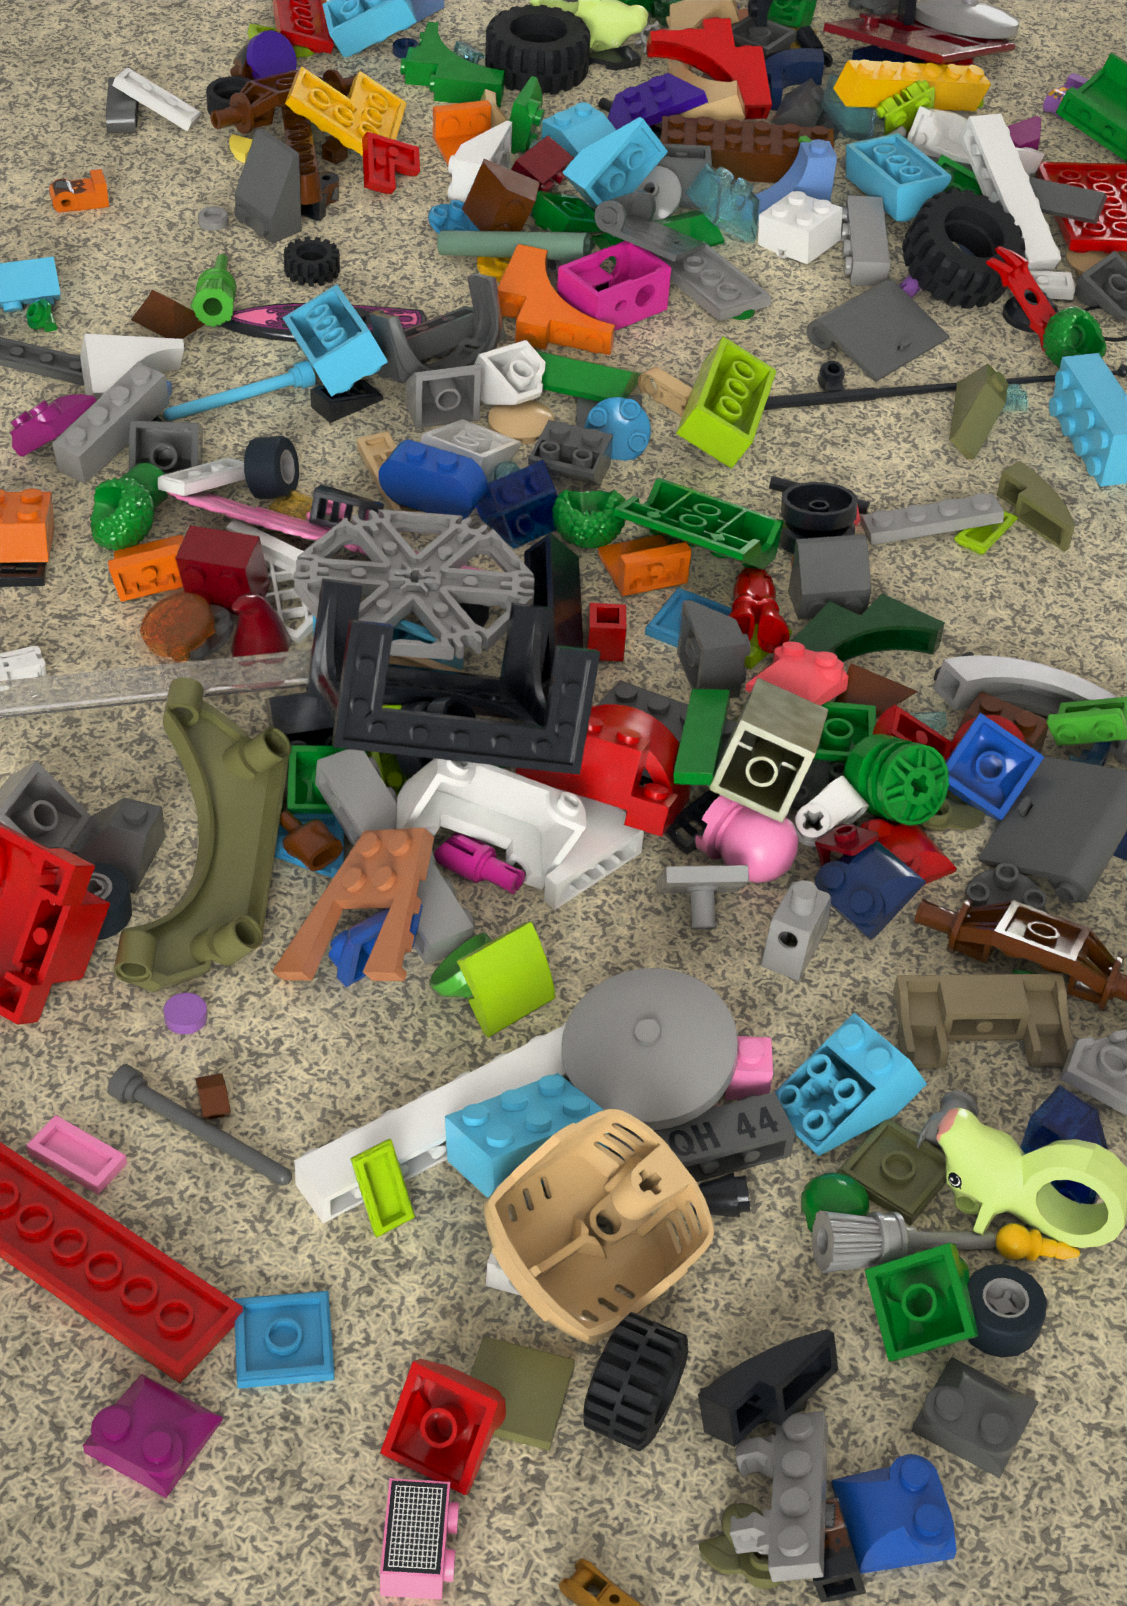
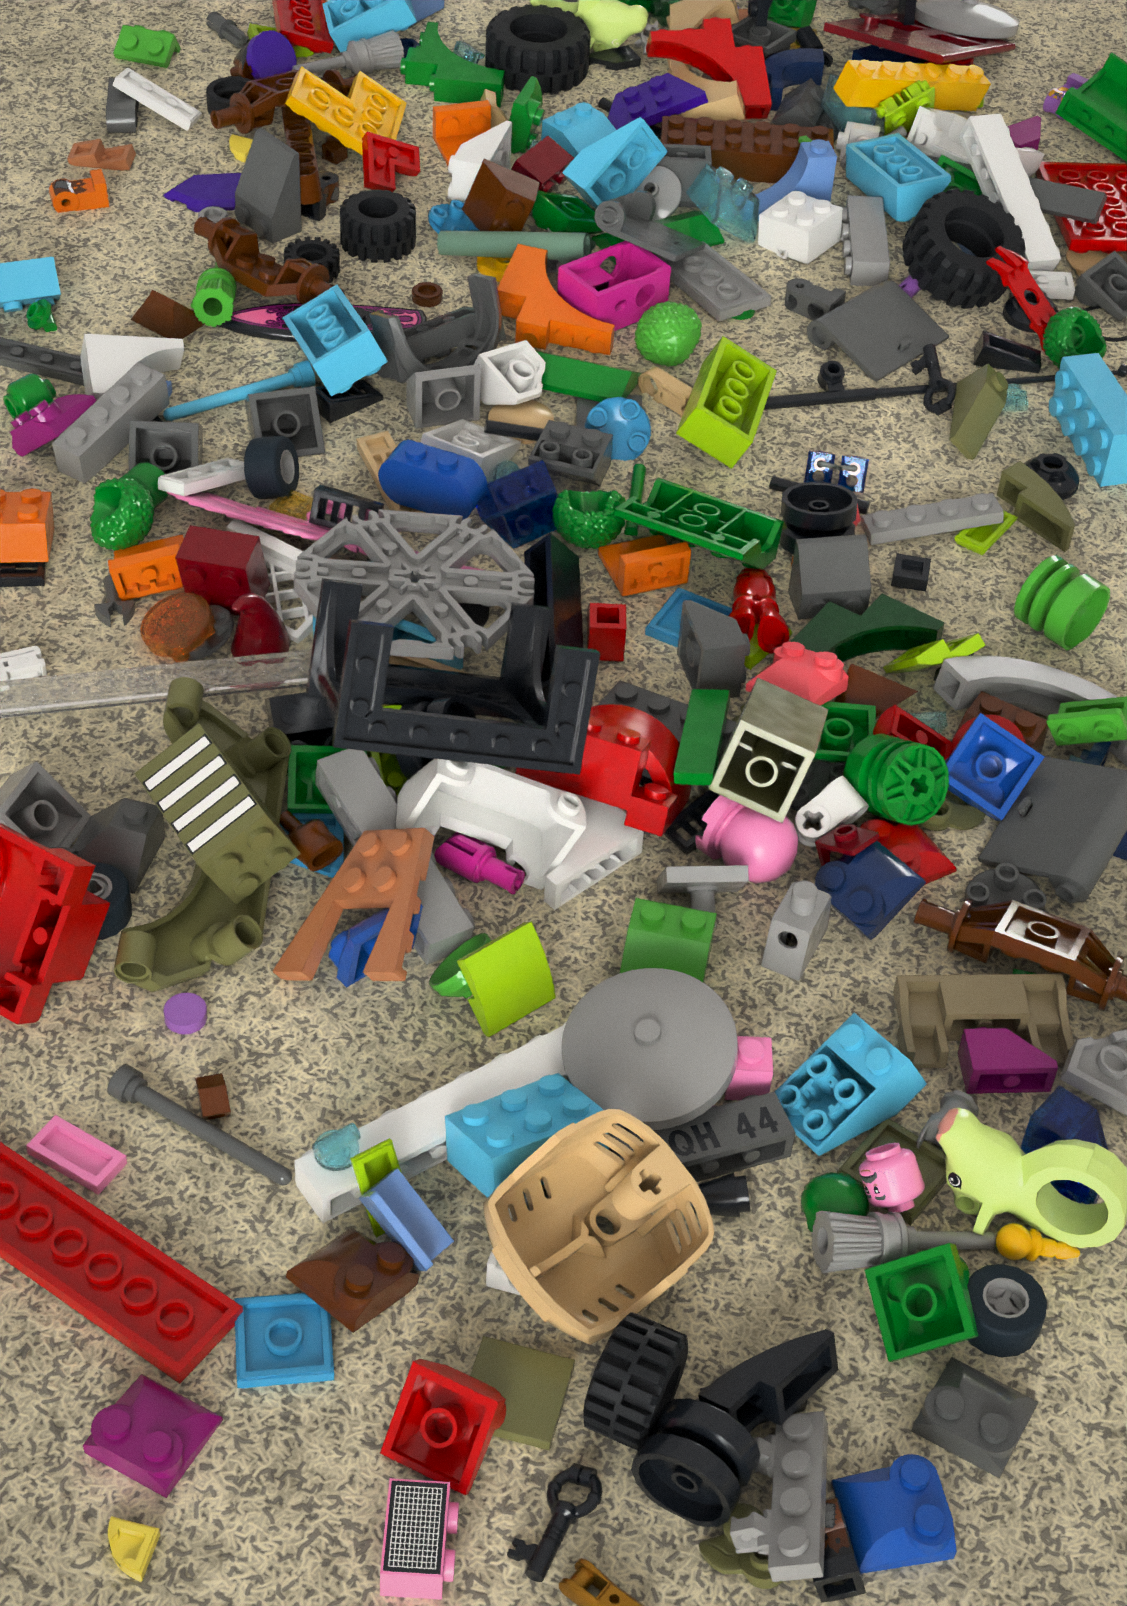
(26, 393): none -> green head
(94, 155): none -> nougat slope
(113, 602): none -> dark grey bar
(132, 1545): none -> light yellow tile
(146, 46): none -> bright green bracket
(206, 191): none -> dark purple tile
(217, 814): none -> olive brick
(226, 29): none -> dark grey axle
(238, 253): none -> reddish brown plate
(287, 414): none -> dark grey slope
(336, 1147): none -> clear light blue plate
(355, 1277): none -> reddish brown slope
(363, 55): none -> light grey piece
(377, 225): none -> black tyre
(406, 1219): none -> medium blue panel
(427, 294): none -> reddish brown tile
(512, 430): none -> black bar
(564, 1513): none -> black piece
(636, 490): none -> green bar
(668, 333): none -> bright green hair
(668, 938): none -> bright green slope
(696, 1462): none -> black wheel
(810, 299): none -> dark grey leg
(849, 465): none -> clear blue piece
(854, 133): none -> white bracket
(891, 1177): none -> bright pink head
(911, 572): none -> black plate
(934, 654): none -> lime slope
(936, 381): none -> black piece
(1003, 1063): none -> magenta slope
(1006, 354): none -> black slope
(1061, 602): none -> bright green wheel
(1062, 480): none -> black piece

